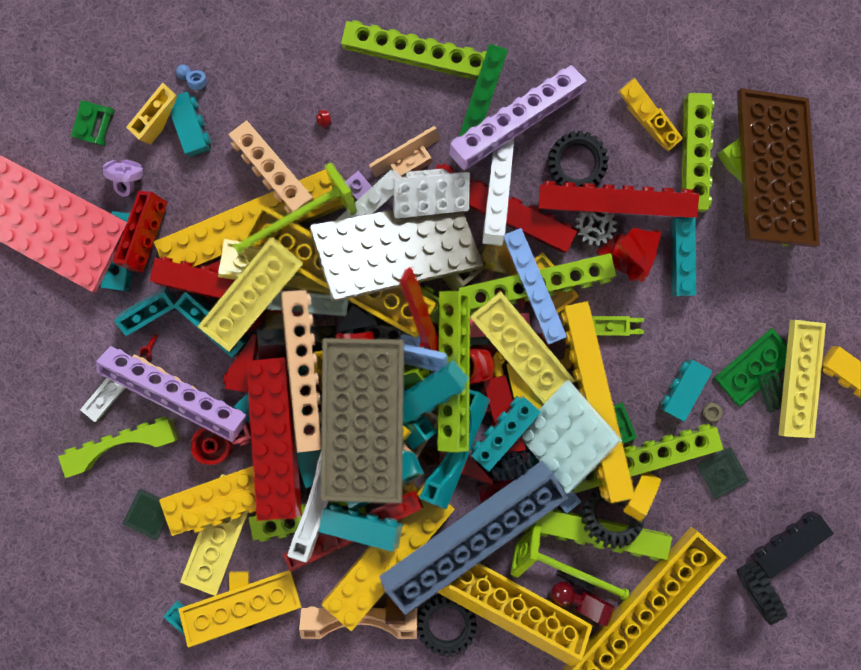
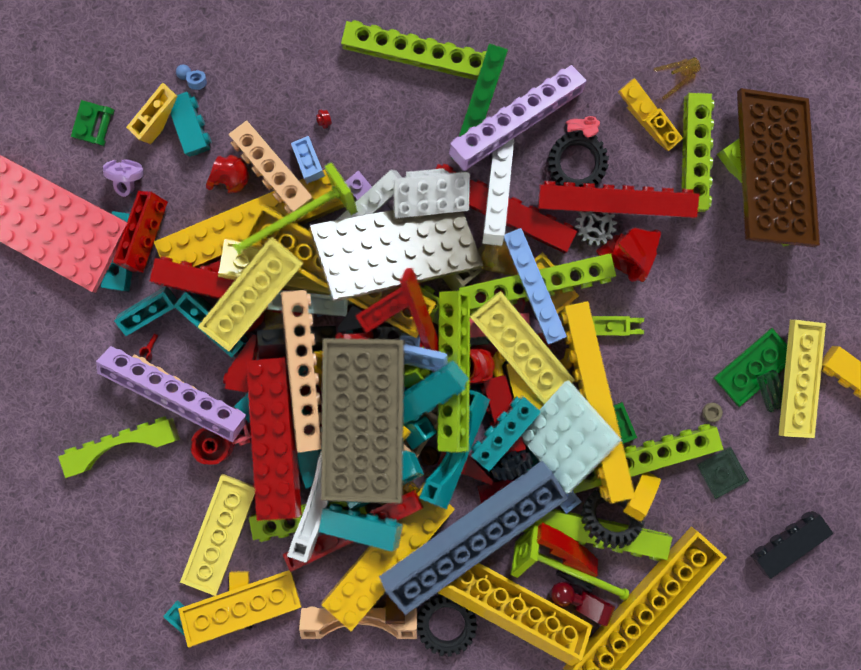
(102, 399): white plate -> none
(146, 515): clear green tile -> none
(210, 502): yellow plate -> none
(231, 172): none -> red helmet
(307, 159): none -> light blue plate
(382, 310): none -> red plate
(409, 156): light nougat bracket -> none
(568, 549): none -> red slope
(588, 125): none -> coral plate
(683, 257): teal brick -> none
(685, 389): teal brick -> none
(687, 67): none -> clear yellow plant
(762, 593): black tyre -> none

